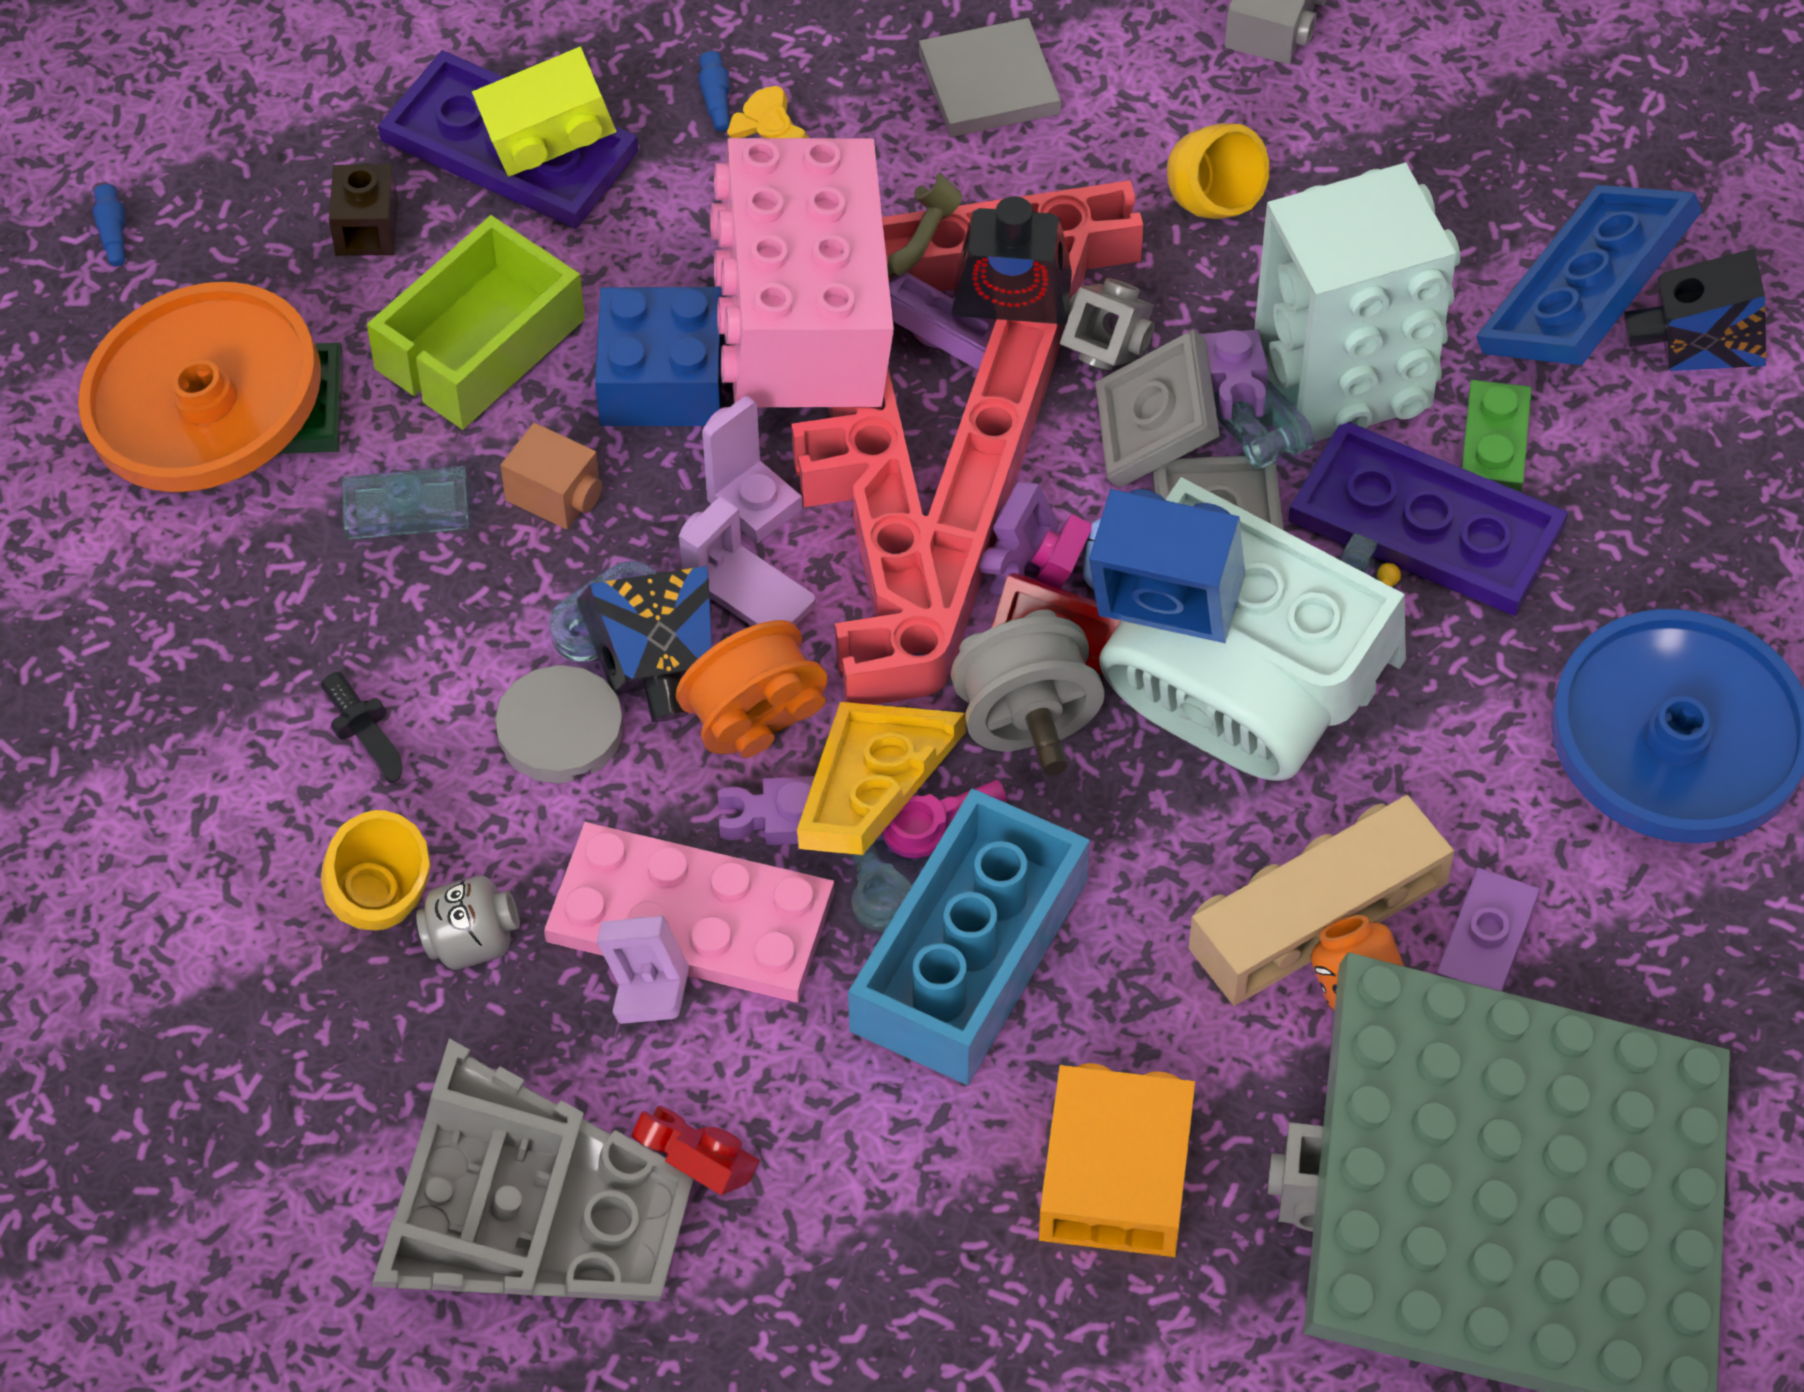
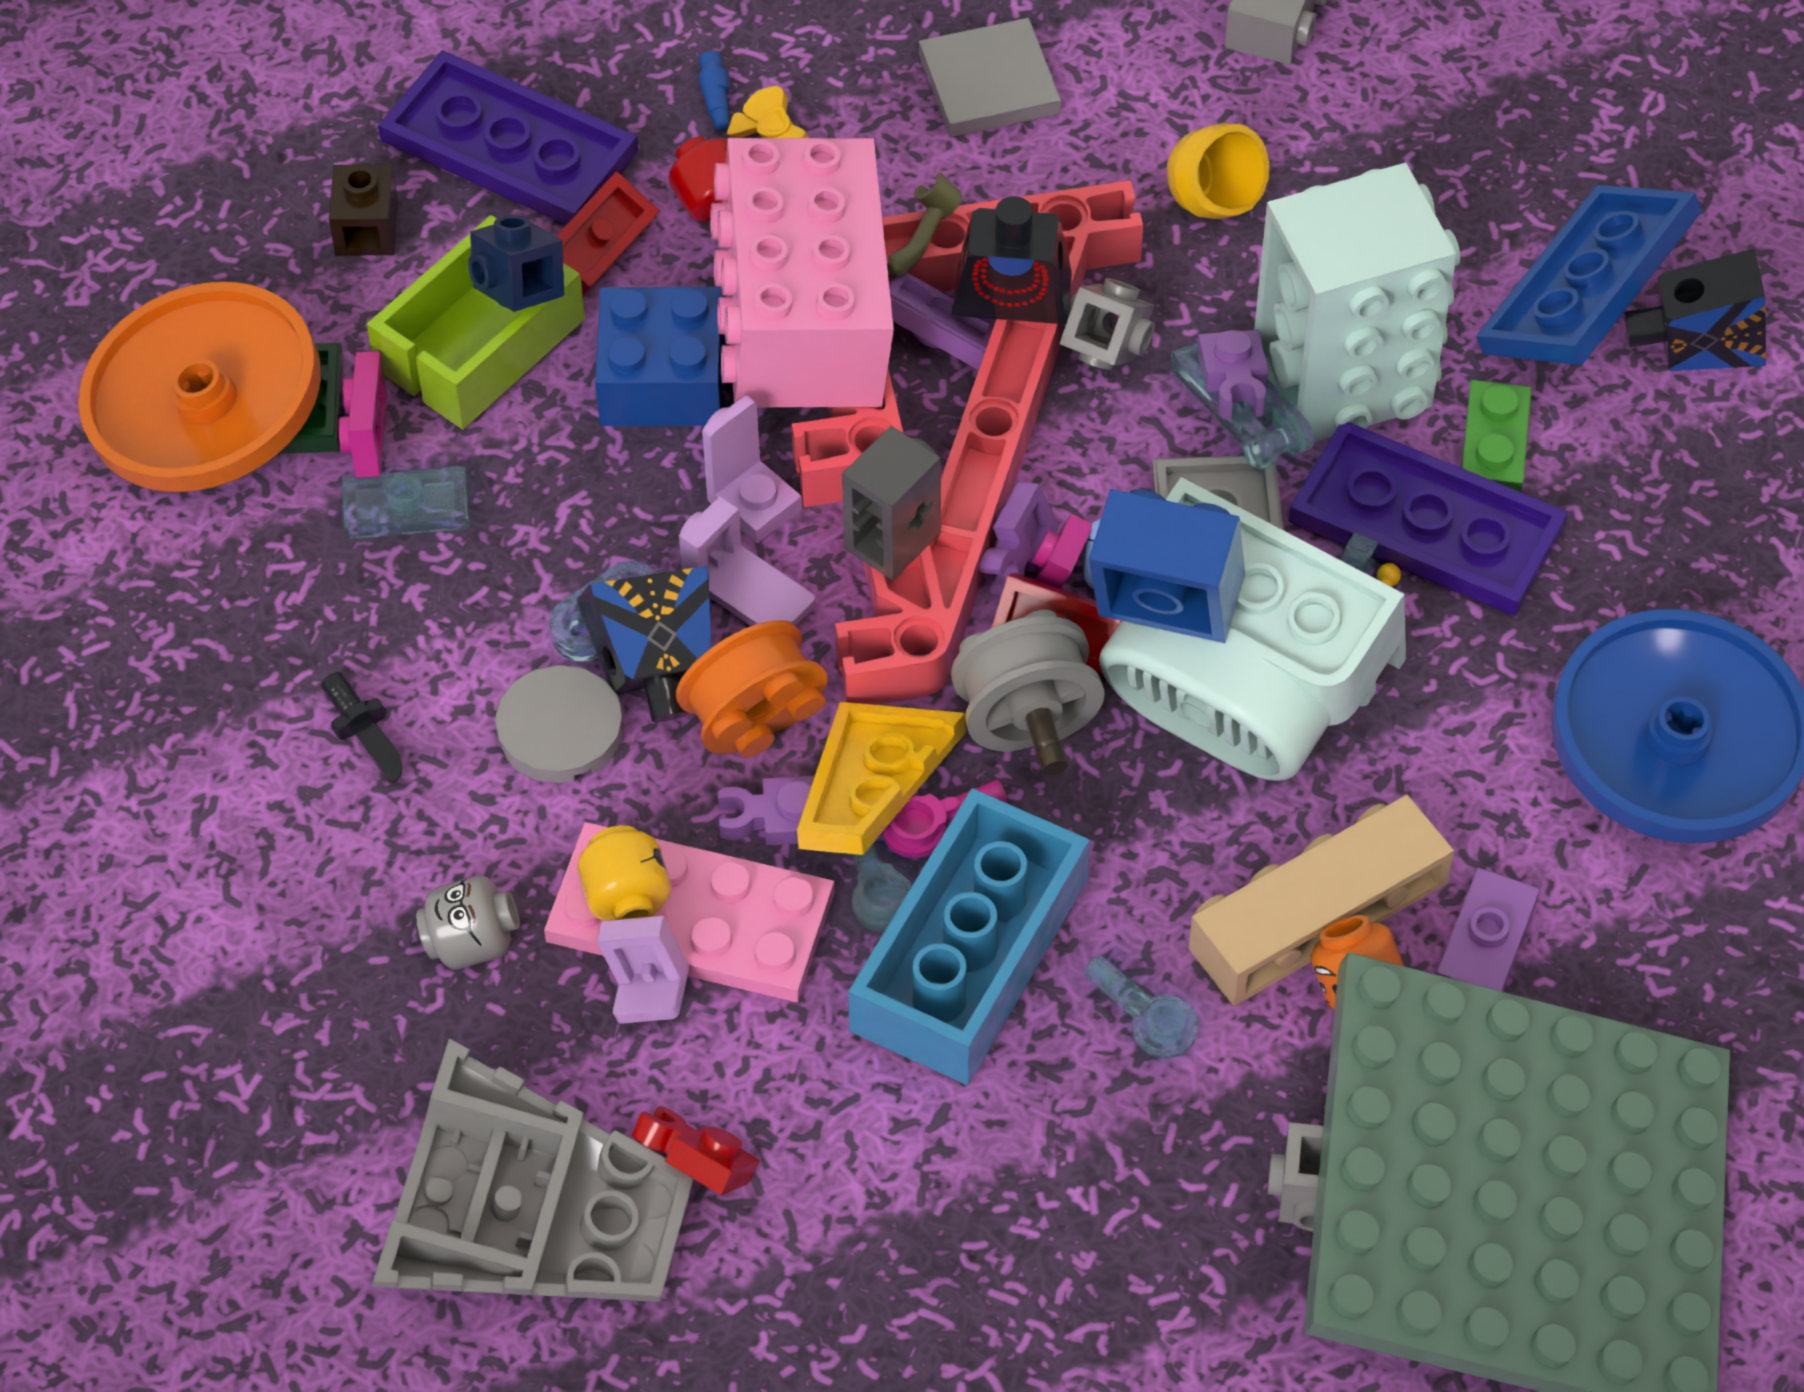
(110, 222): blue piece -> none
(367, 407): none -> dark pink plate
(375, 870): yellow hat -> none
(516, 263): none -> dark blue brick
(544, 112): neon yellow brick -> none
(551, 476): nougat brick -> none
(605, 228): none -> red plate
(623, 874): none -> yellow head
(693, 175): none -> red head
(892, 502): none -> dark grey brick
(1116, 1160): light orange brick -> none
(1157, 409): light grey tile -> none
(1160, 1024): none -> clear light blue plate

